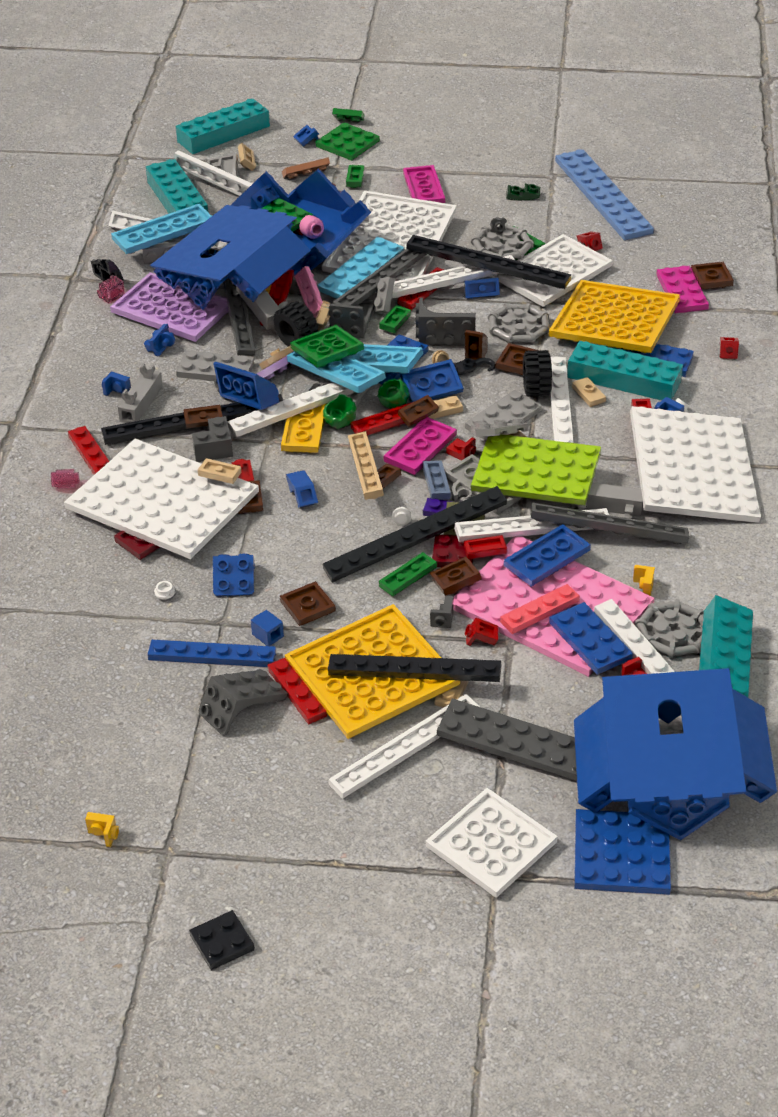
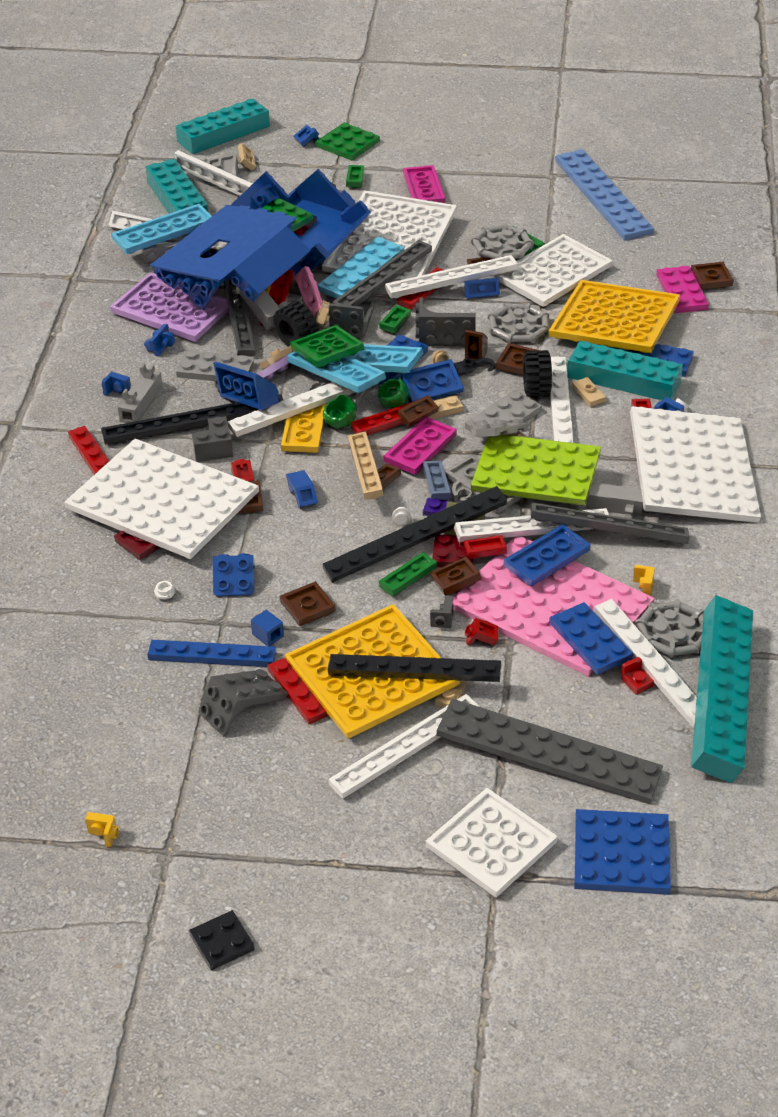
(65, 478): clear pink brick -> none
(104, 268): black slope -> none
(111, 289): clear pink brick -> none
(199, 416): reddish brown plate -> none
(219, 471): tan plate -> none
(305, 168): nougat plate -> none
(311, 226): bright pink head -> none
(342, 114): green plate -> none
(384, 295): light grey plate -> none
(462, 449): red bracket -> none
(489, 261): black plate -> none
(495, 222): dark grey plate -> none
(529, 192): dark green slope -> none
(539, 609): coral plate -> none
(591, 240): red bracket -> none
(673, 778): blue panel -> none
(729, 347): red bracket -> none

